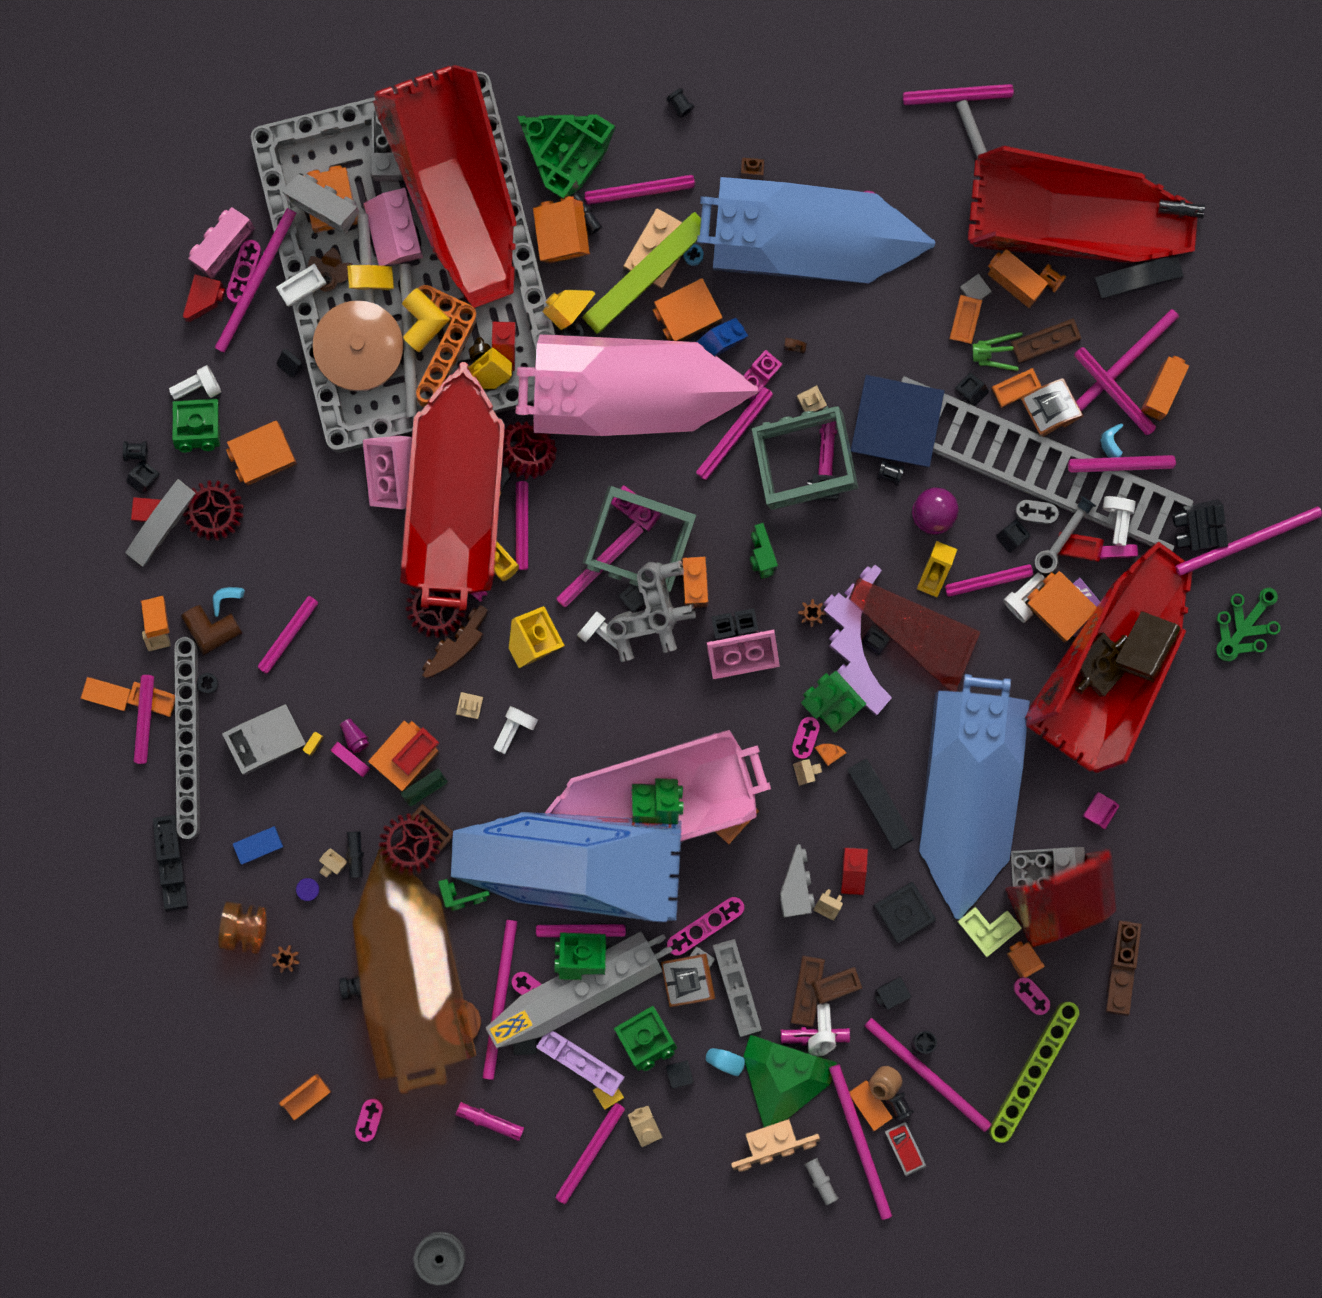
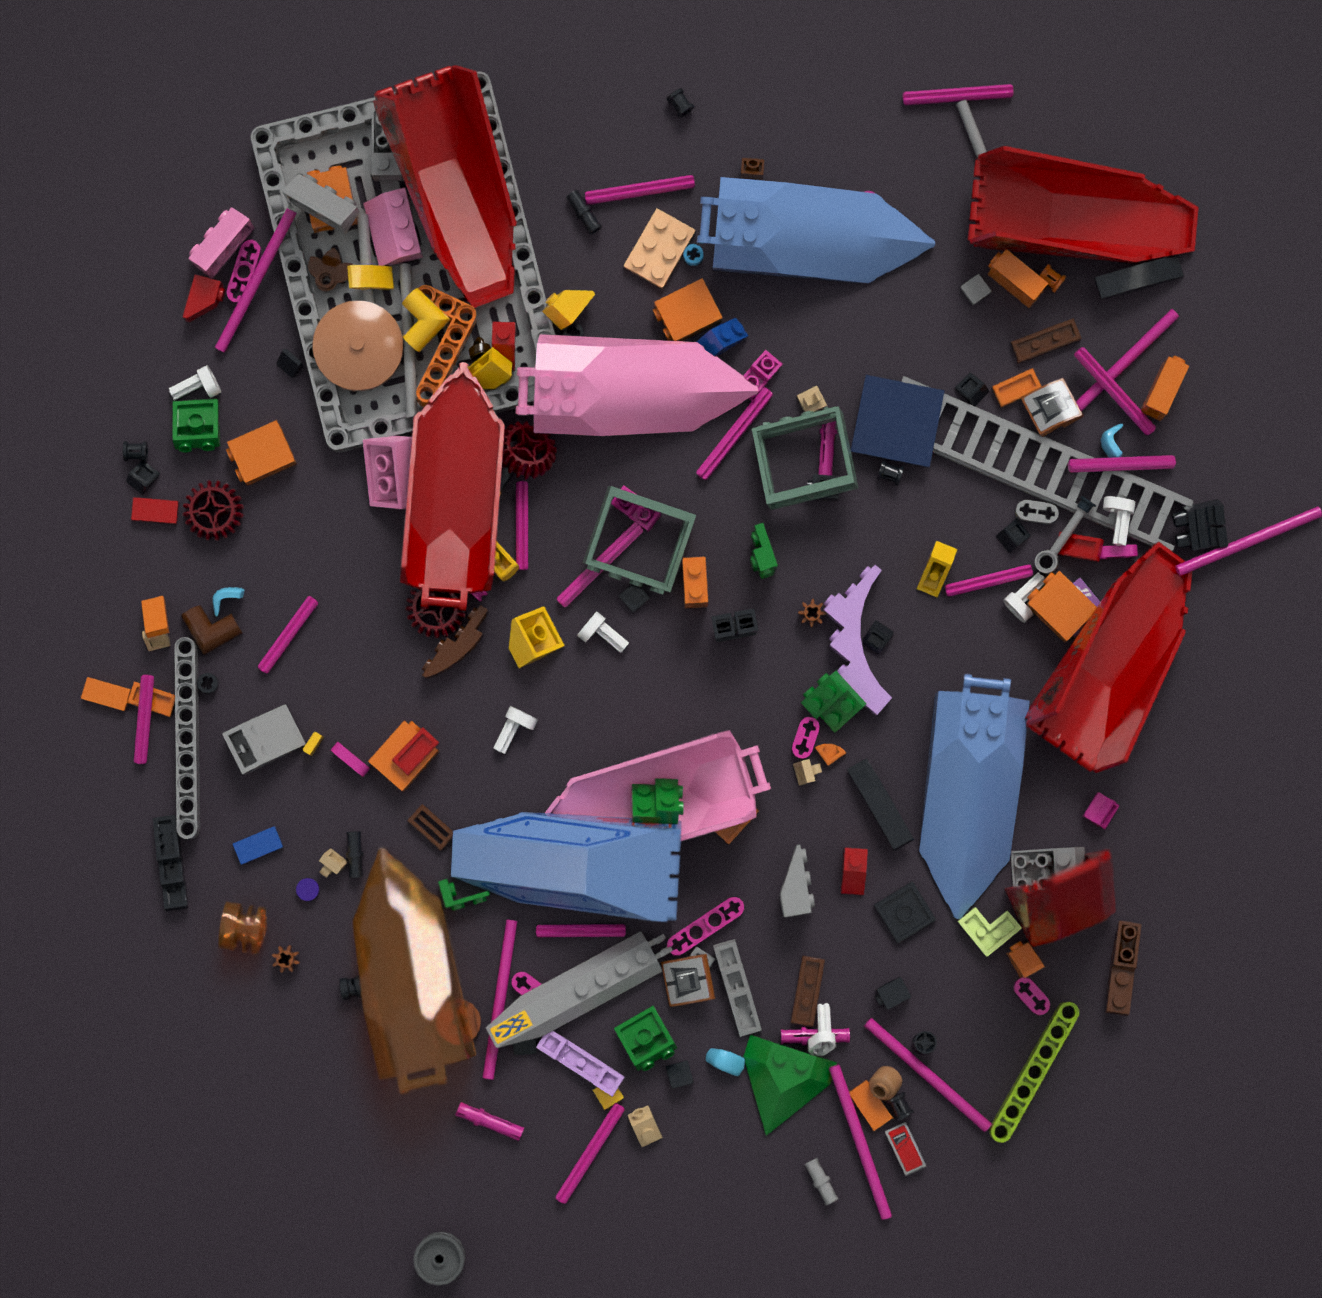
(160, 522): light grey slope -> none
(301, 285): white tile -> none
(305, 1097): orange panel -> none
(354, 736): magenta cone -> none
(363, 1118): dark pink beam -> none
(399, 848): dark red gear -> none
(424, 787): clear green tile -> none
(469, 705): tan tile -> none
(561, 230): orange brick -> none
(566, 148): green wedge -> none
(580, 955): green plate -> none
(644, 274): lime beam -> none
(657, 602): light grey pin -> none
(743, 654): bright pink slope -> none
(772, 1142): light nougat bracket -> none
(795, 345): reddish brown tile -> none
(828, 906): tan tile -> none
(837, 985): reddish brown tile -> none
(928, 637): clear red wing -> none
(935, 511): magenta tile -> none
(965, 319): orange tile -> none
(983, 350): bright green plant -> none
(1099, 665): dark brown plate -> none
(1147, 646): dark brown piece -> none
(1181, 209): black pin -> none
(1245, 627): green plant -> none

